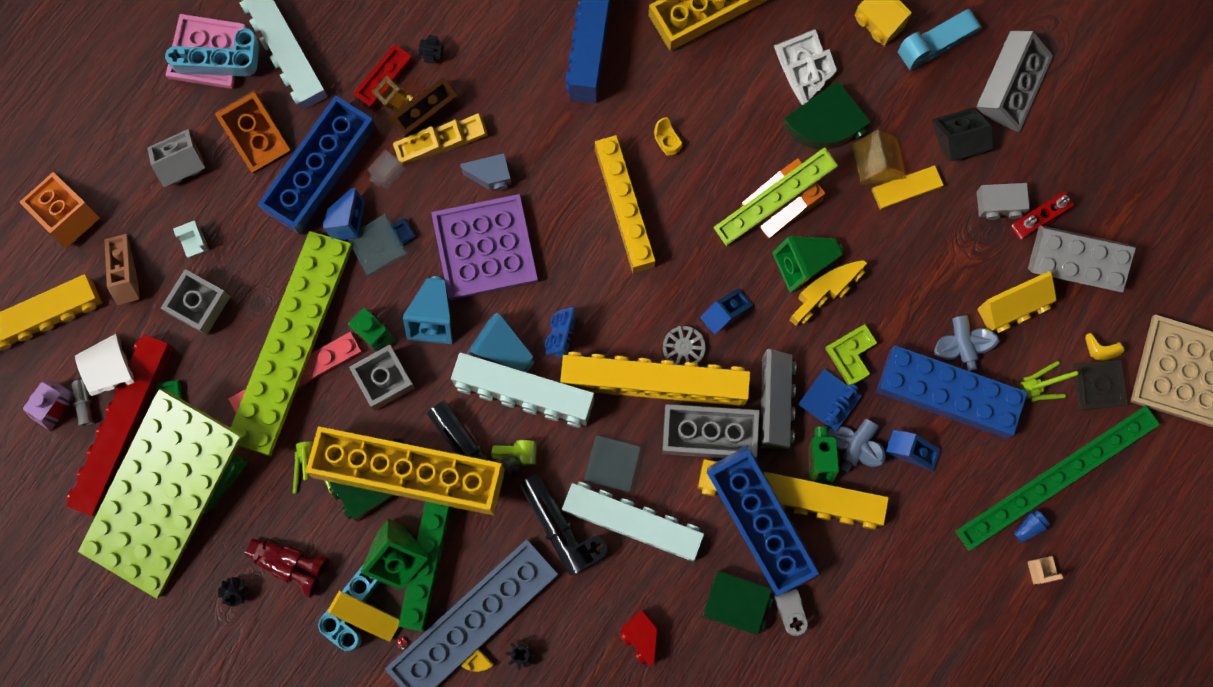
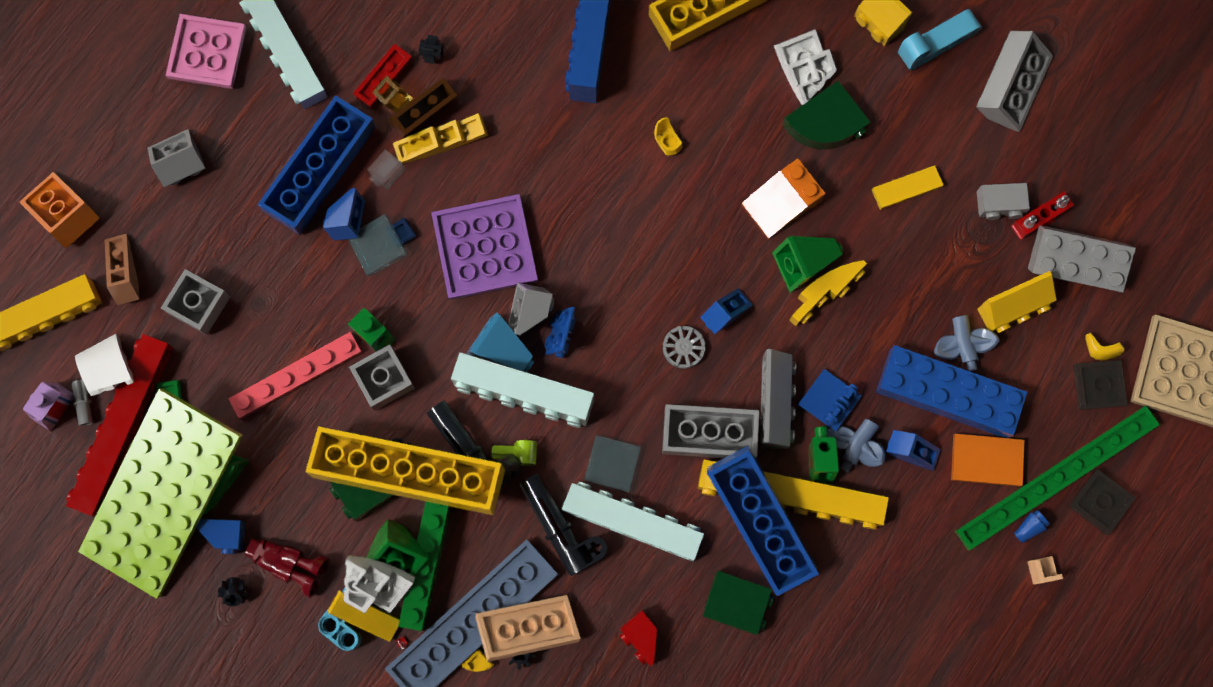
(188, 56): medium azure beam -> none
(191, 239): light aqua panel -> none
(223, 534): none -> blue slope
(252, 131): orange slope -> none
(290, 342): lime plate -> none
(302, 456): lime plant -> none
(374, 582): none -> white slope
(428, 314): dark azure slope -> none
(488, 172): sand blue slope -> none
(527, 628): none -> light nougat plate
(529, 307): none -> light grey slope
(624, 204): yellow brick -> none
(655, 379): yellow brick -> none
(776, 196): lime tile -> none
(791, 607): light grey piece -> none
(845, 354): lime plate -> none
(878, 158): clear yellow slope -> none
(963, 134): pearl dark grey slope -> none
(987, 460): none -> orange tile
(1035, 387): lime plant -> none
(1102, 502): none -> clear smoke plate

